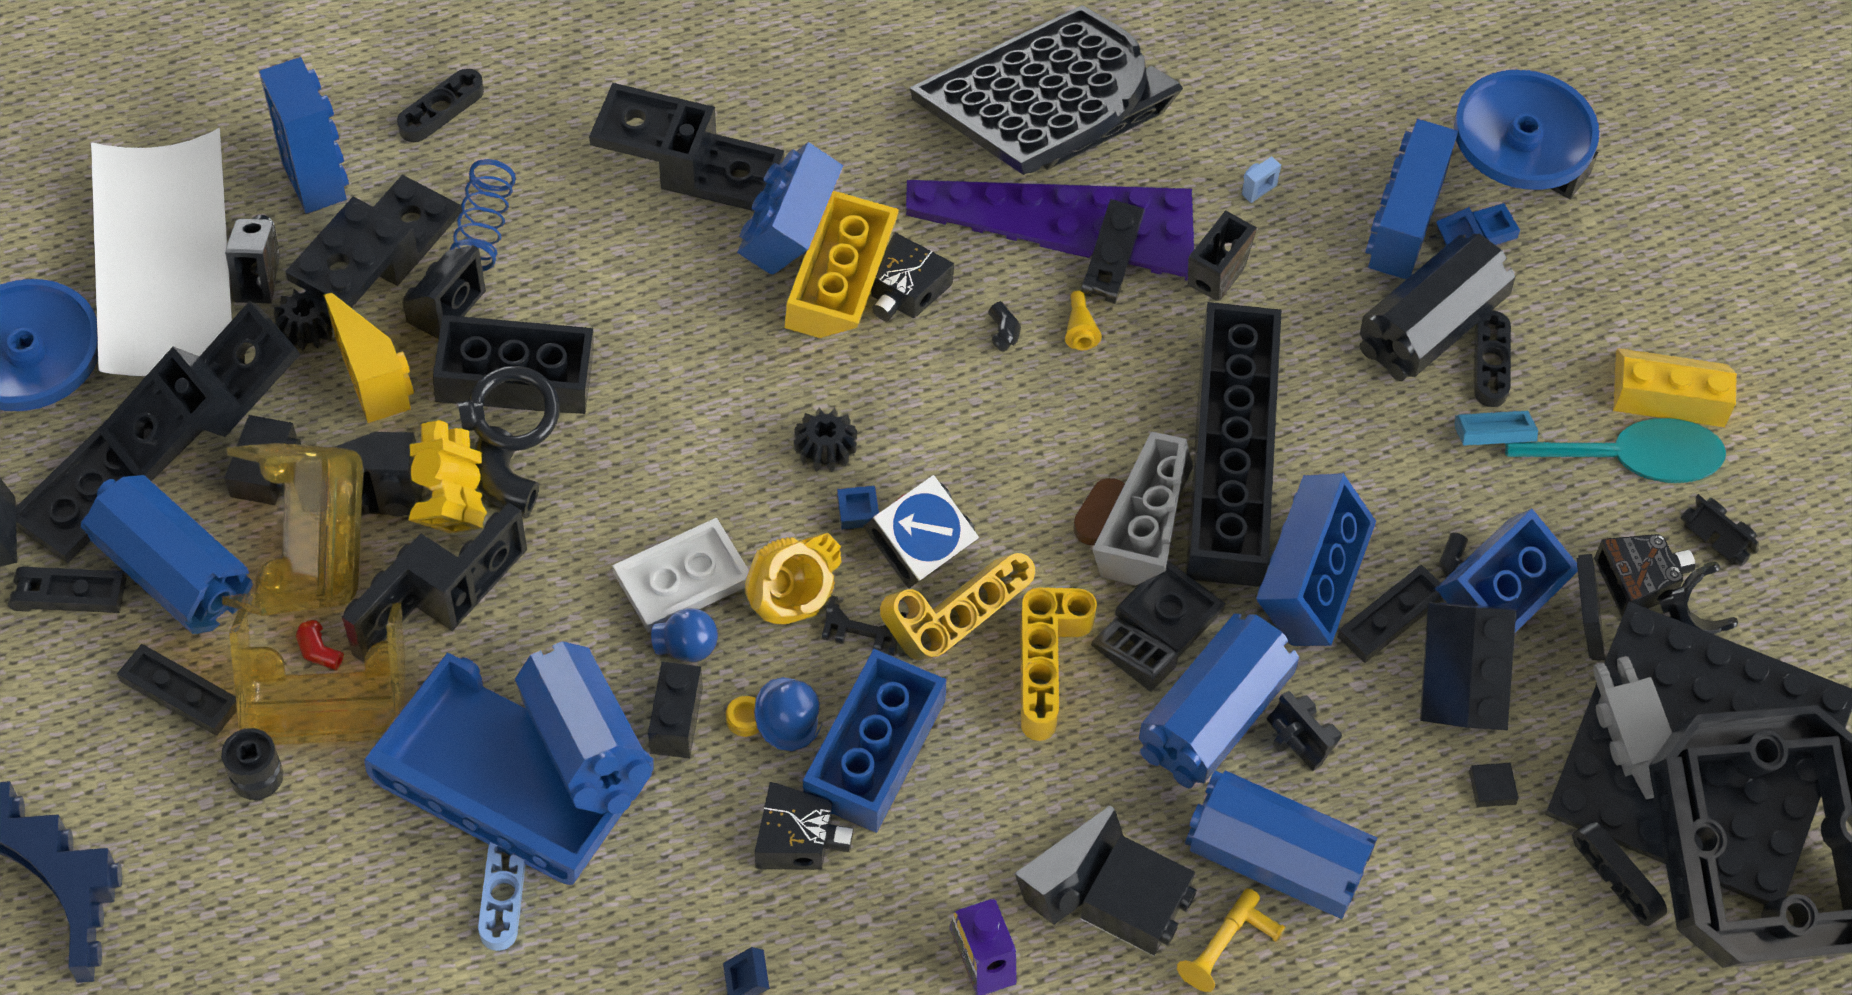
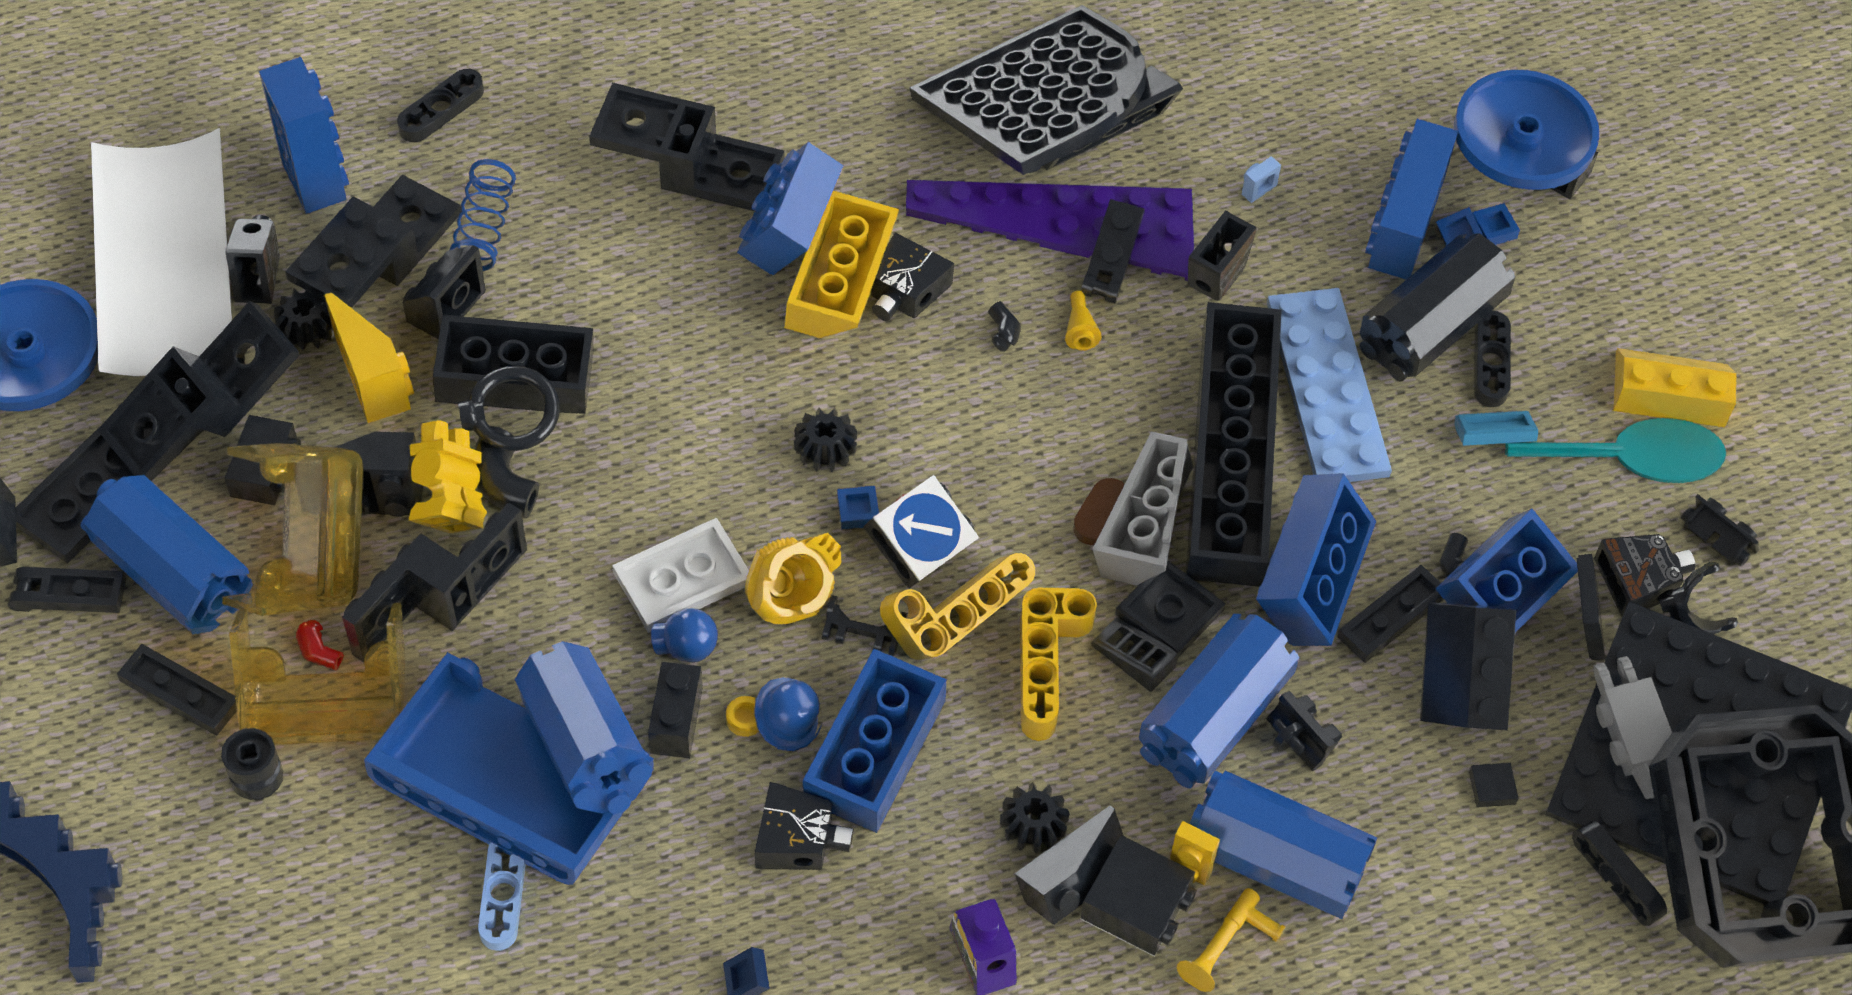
(1018, 819): none -> black gear
(1195, 851): none -> yellow plate
(1329, 386): none -> light blue plate

